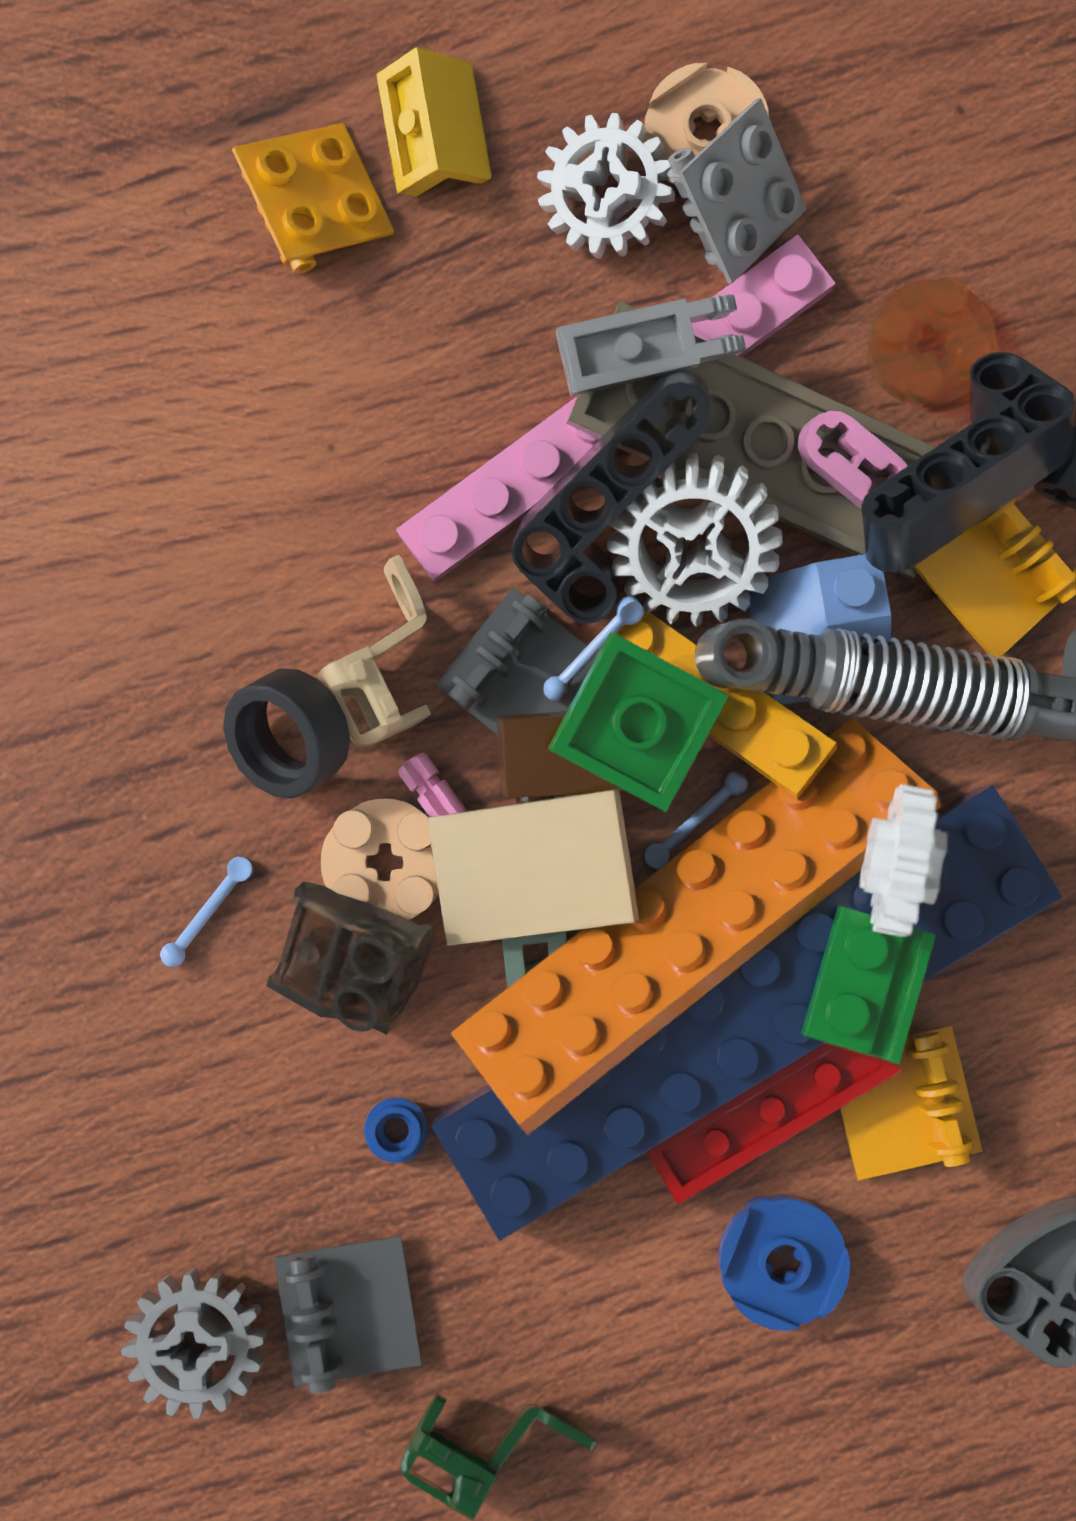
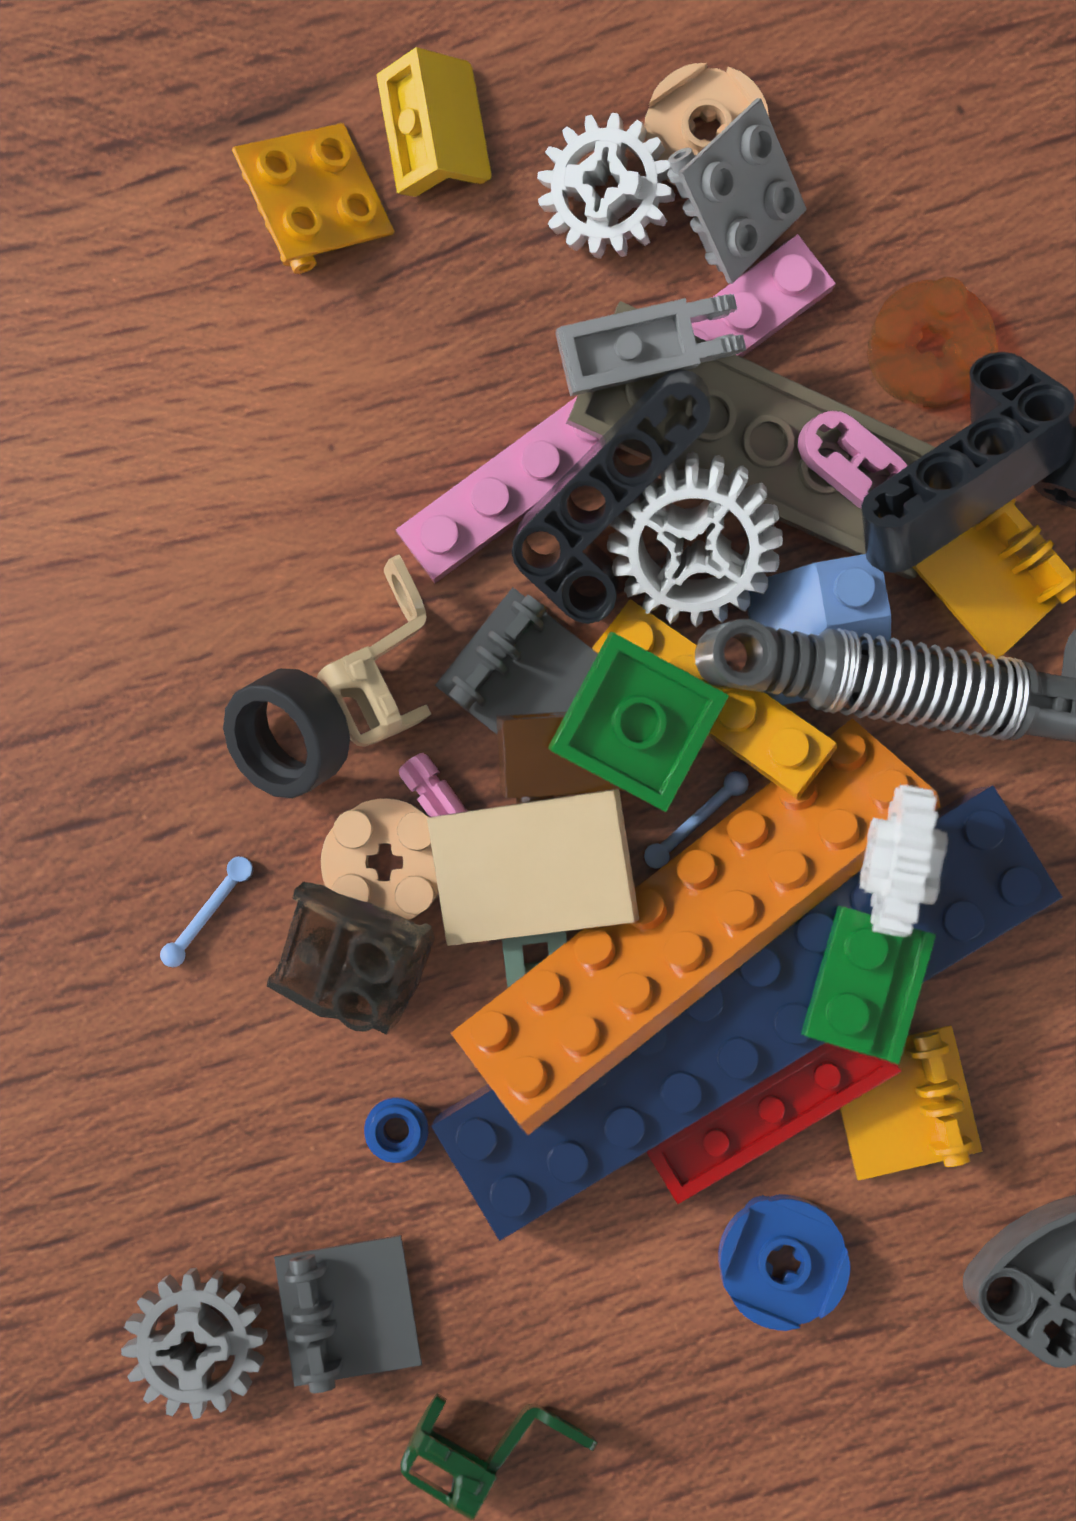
(628, 612): light blue hinge -> none

